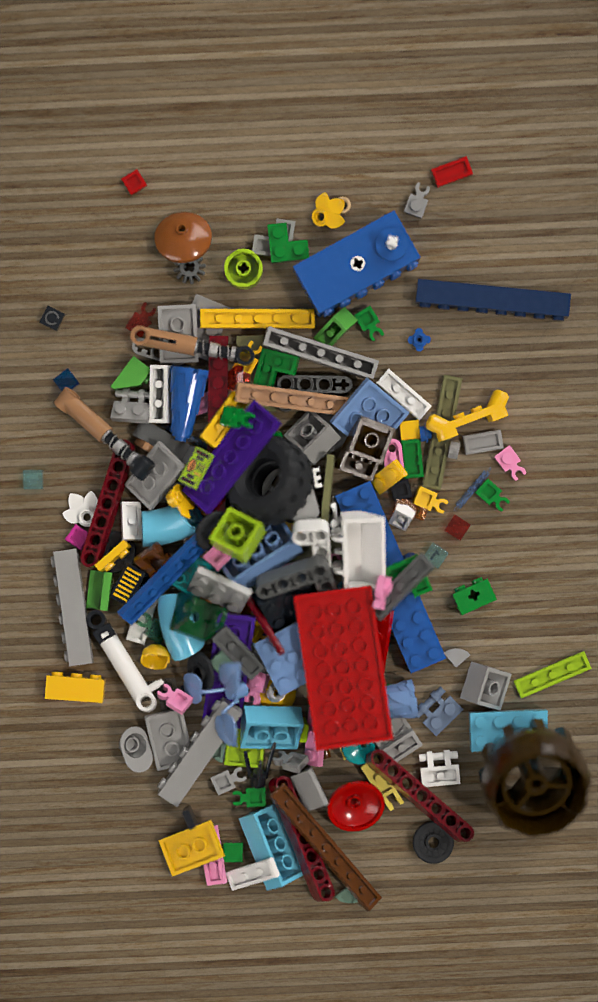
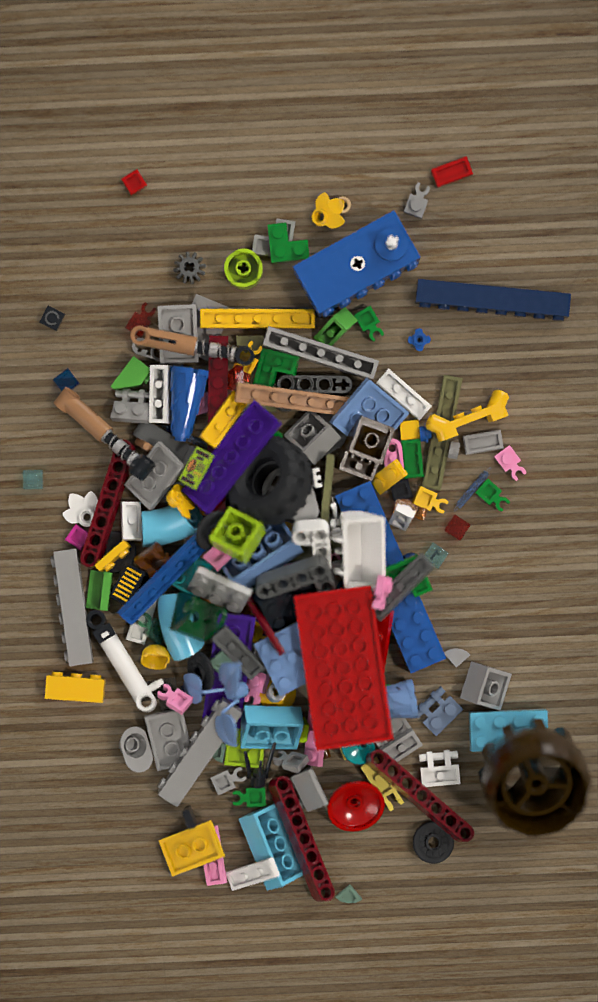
(183, 245): dark orange dish -> none
(233, 851): green tile -> none
(234, 417): green plate -> none
(325, 847): reddish brown tile -> none
(467, 604): green brick -> none
(552, 674): lime tile -> none

